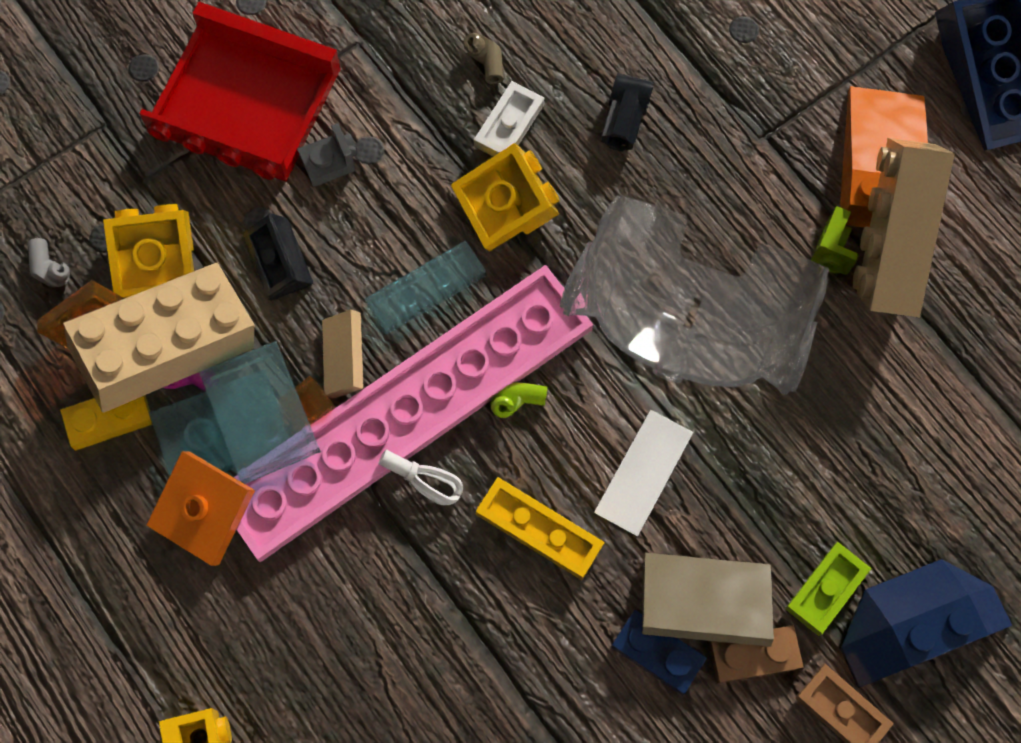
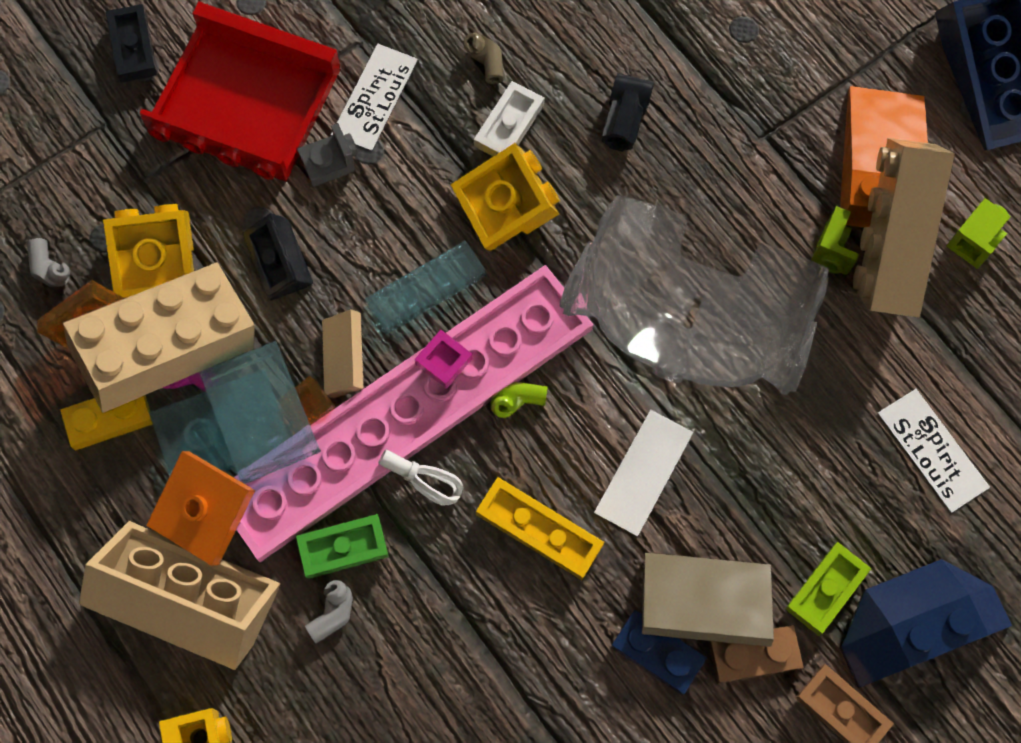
(131, 43): none -> black plate
(177, 596): none -> tan slope
(336, 611): none -> light grey arm
(342, 546): none -> bright green plate
(375, 95): none -> white sticker
(443, 359): none -> dark pink plate
(934, 450): none -> white sticker
(980, 233): none -> lime brick

